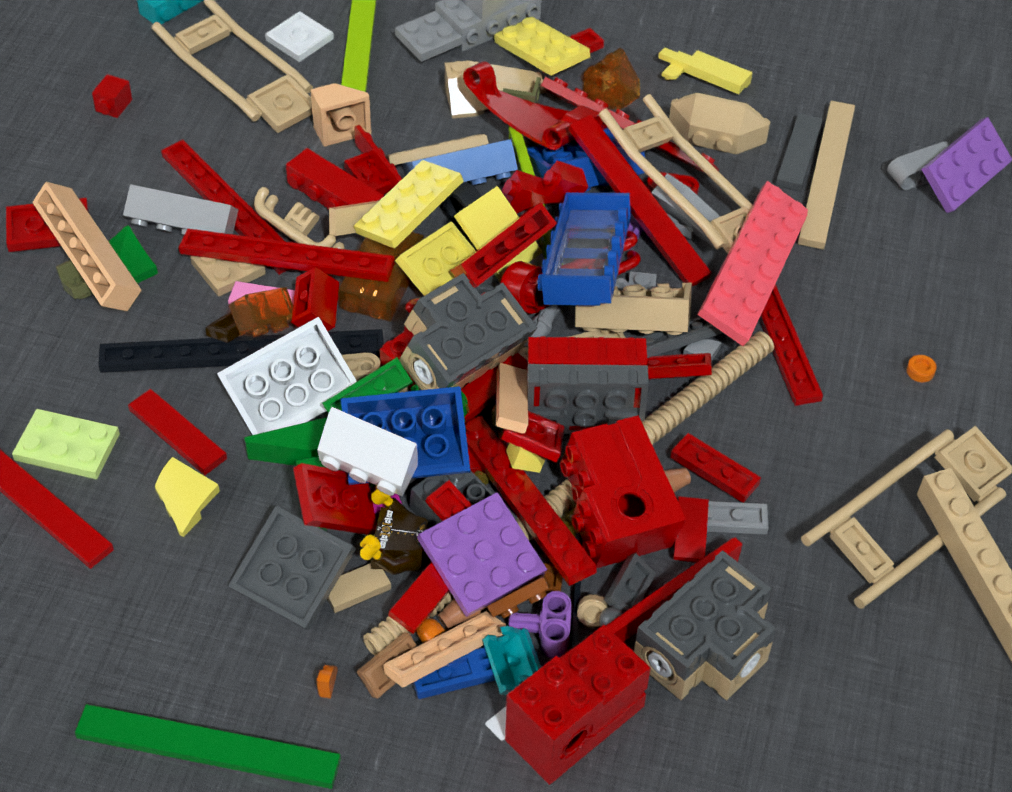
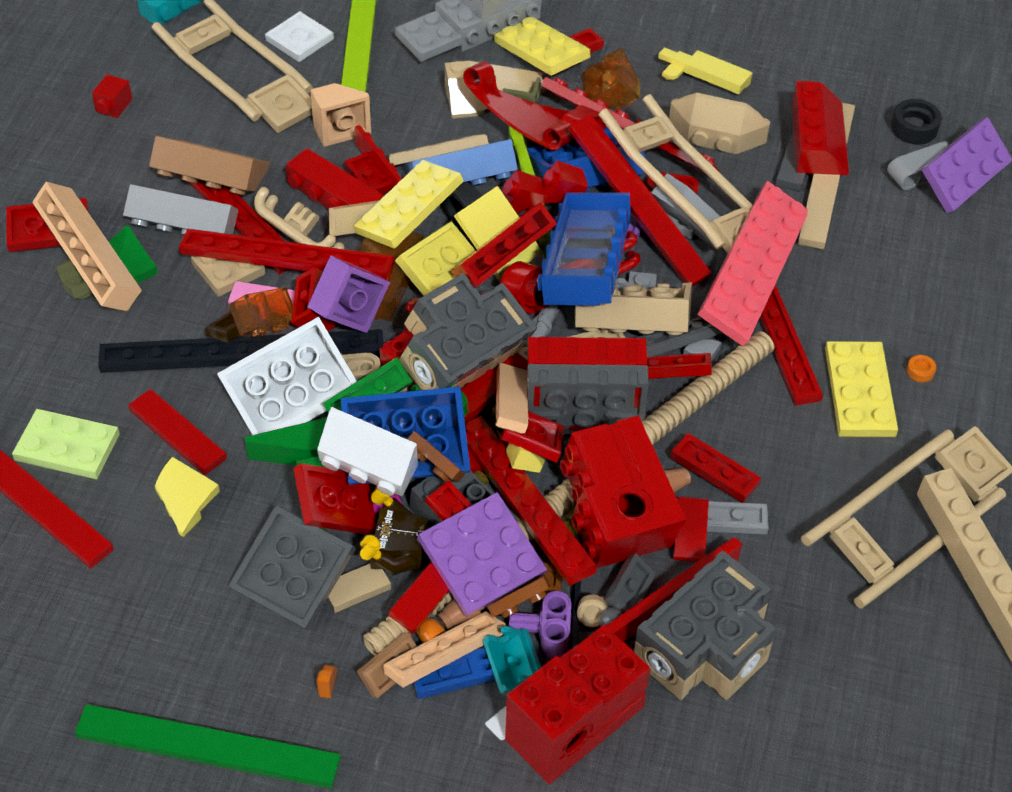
(208, 164): none -> medium nougat slope
(348, 294): none -> medium lavender brick
(444, 467): none -> dark orange plate
(819, 130): none -> red slope
(861, 389): none -> light yellow plate
(912, 133): none -> black tyre

